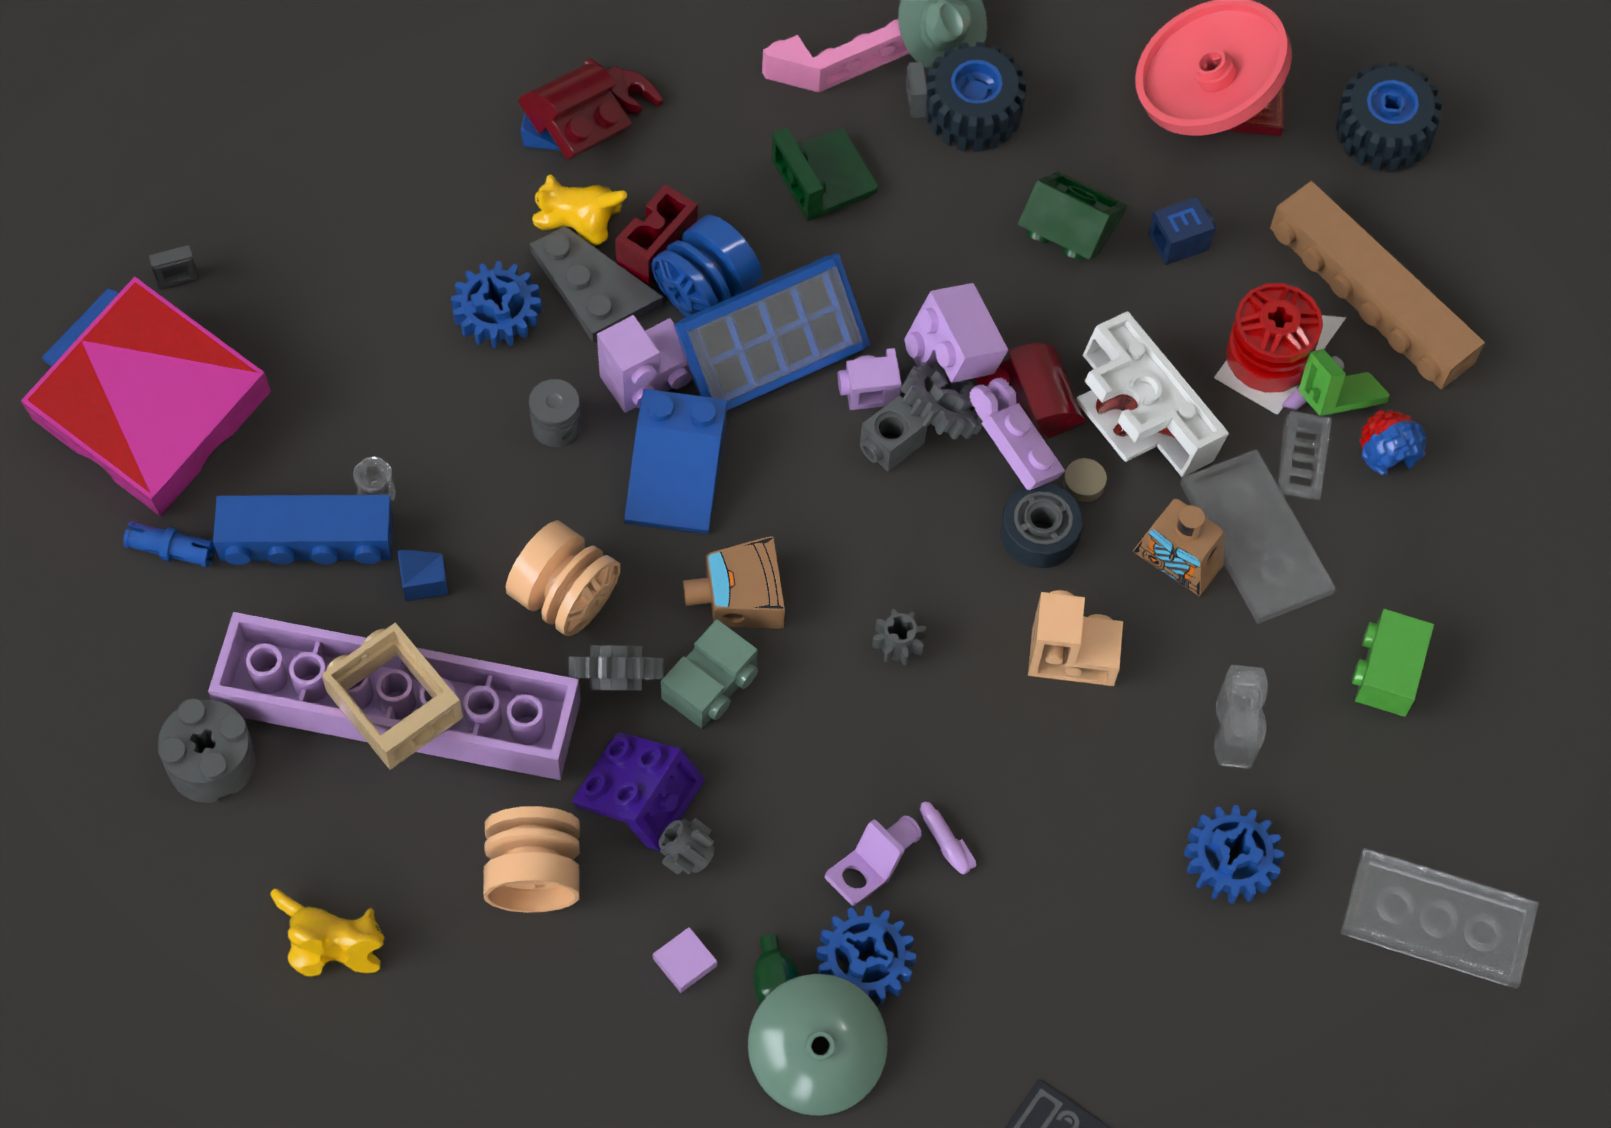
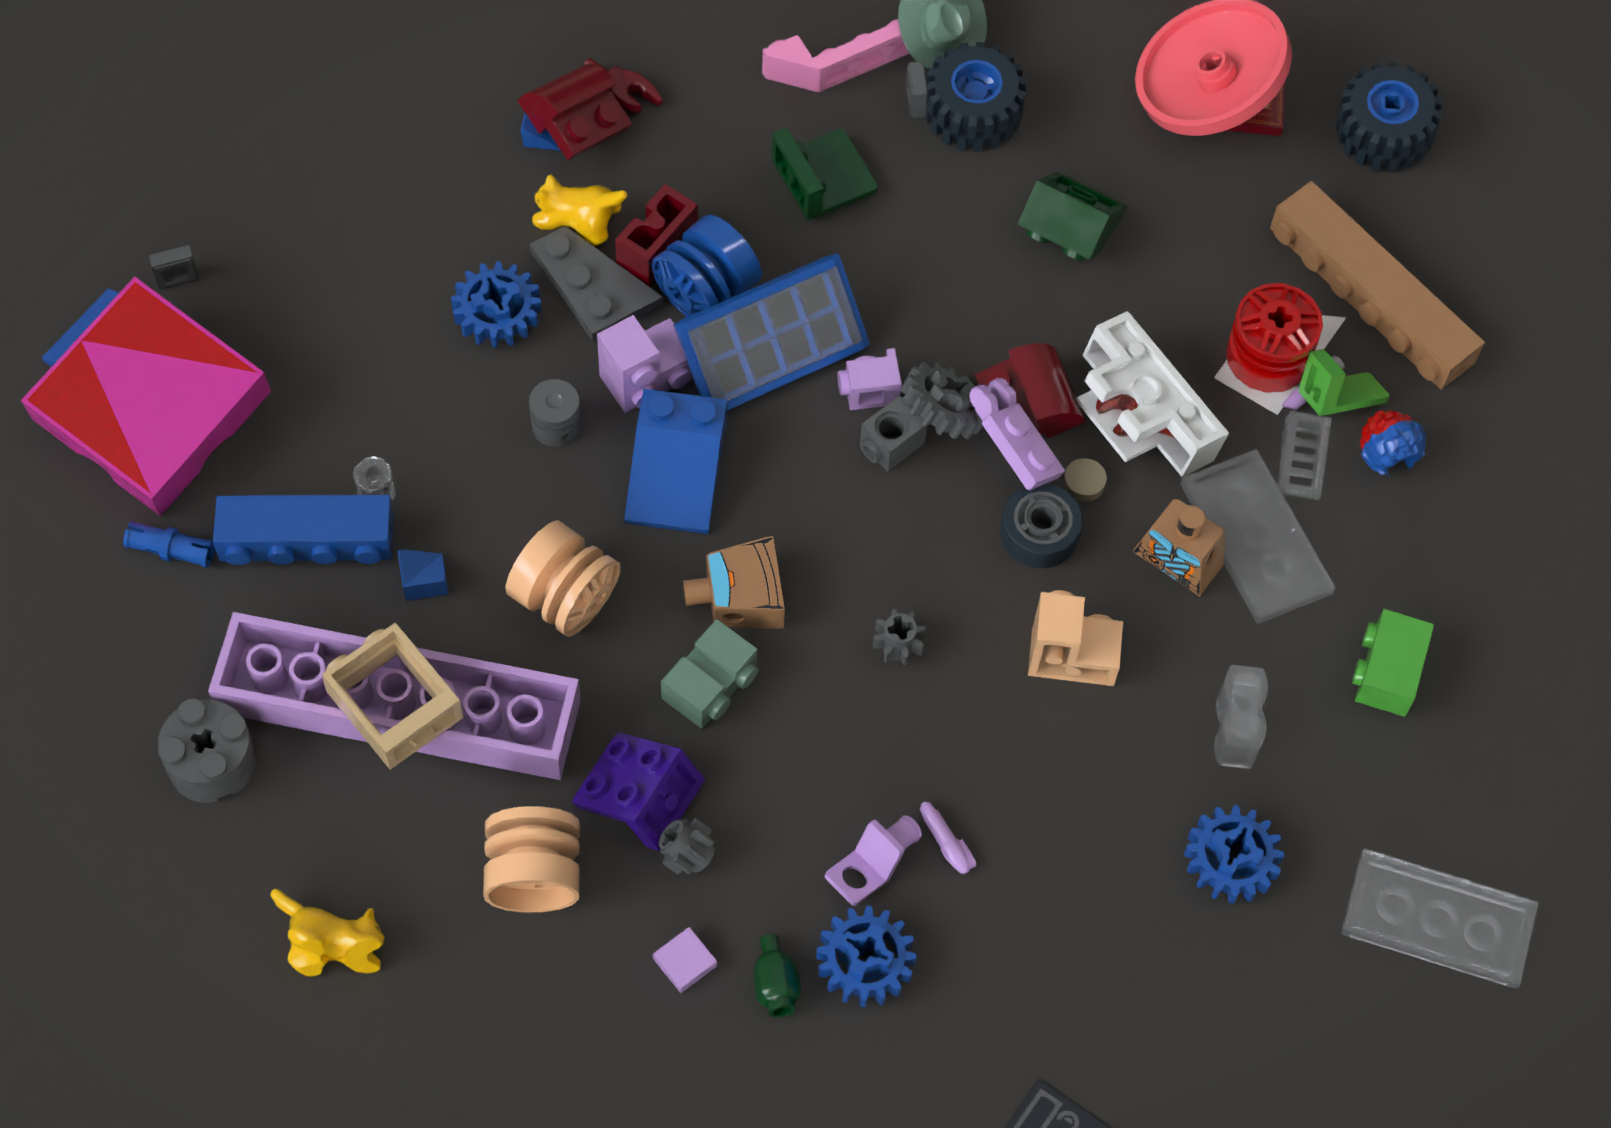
(615, 667): dark grey gear -> none
(783, 1038): sand green dish -> none
(956, 334): lavender brick -> none
(1182, 230): dark blue brick -> none

